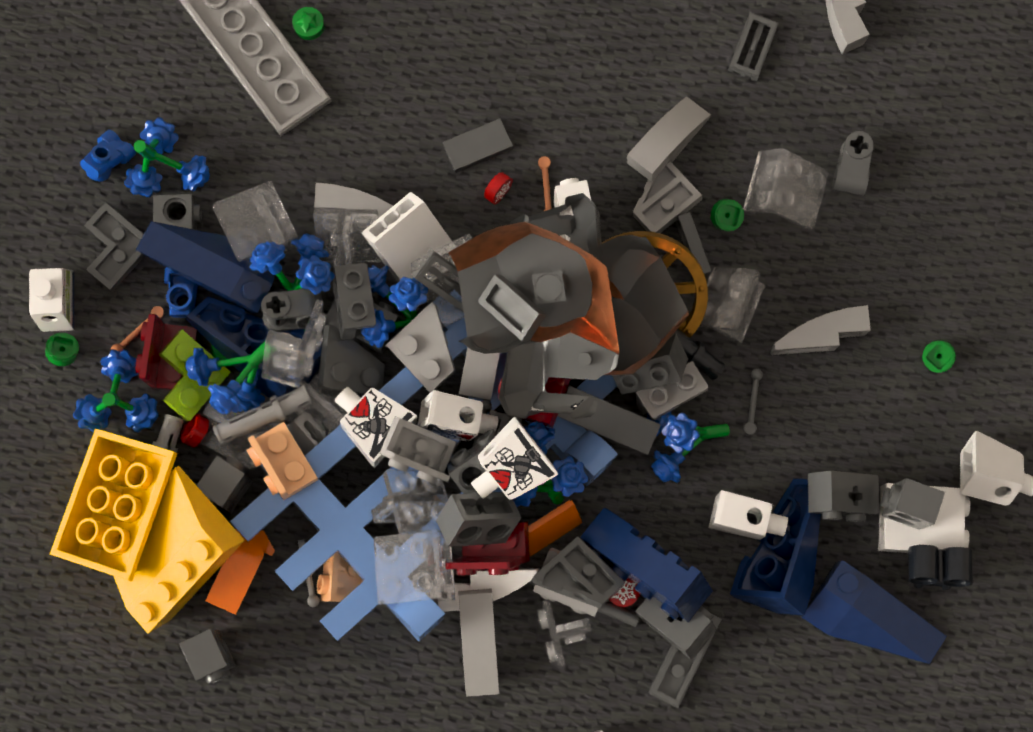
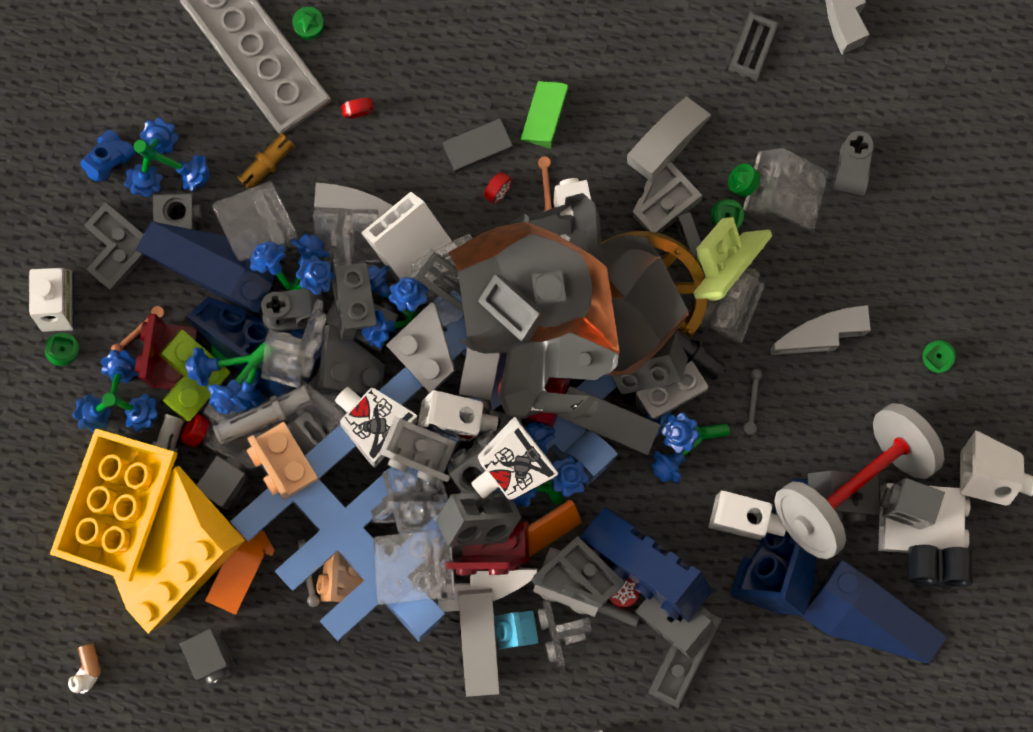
(89, 671): none -> arm
(177, 288): blue plate -> none
(266, 161): none -> pearl gold pin
(357, 108): none -> red tile
(515, 629): none -> medium azure bracket
(545, 113): none -> bright green slope
(726, 256): none -> yellowish green bracket
(744, 180): none -> green tile
(905, 442): none -> light grey piece

